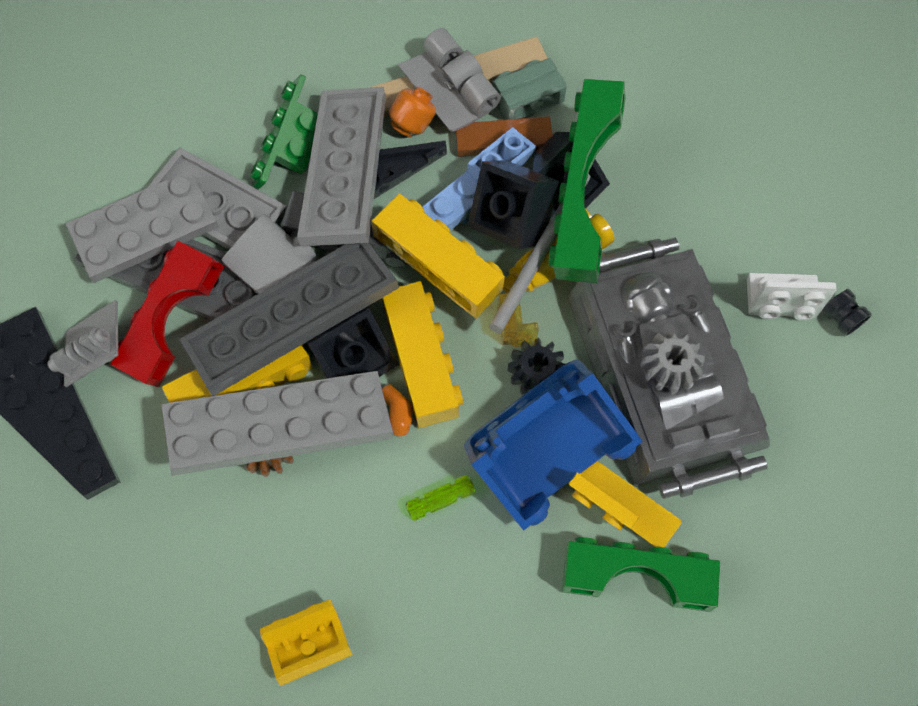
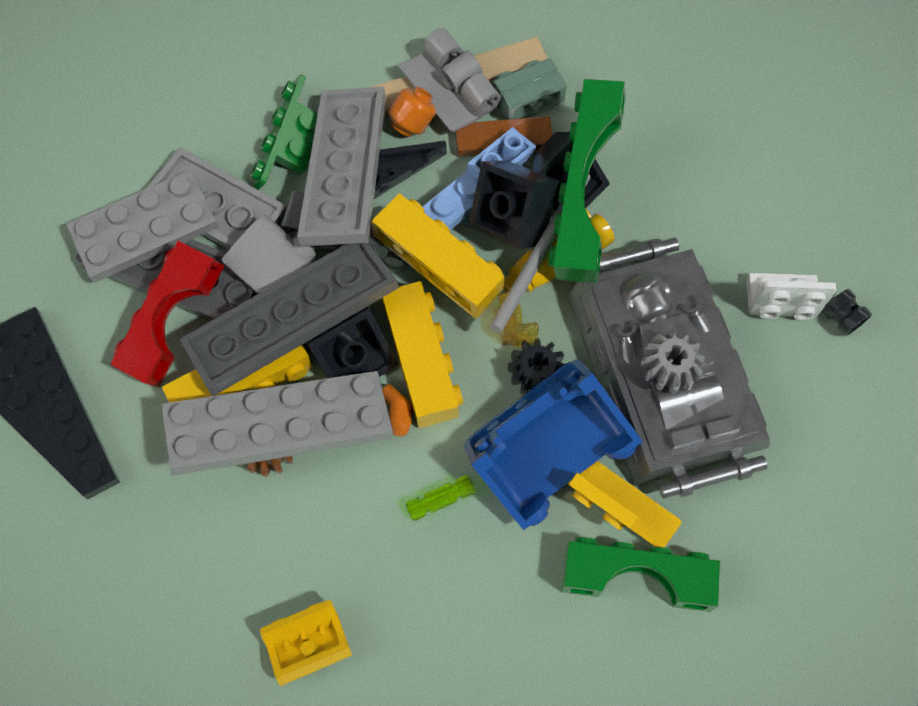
(88, 345): light grey hinge -> none

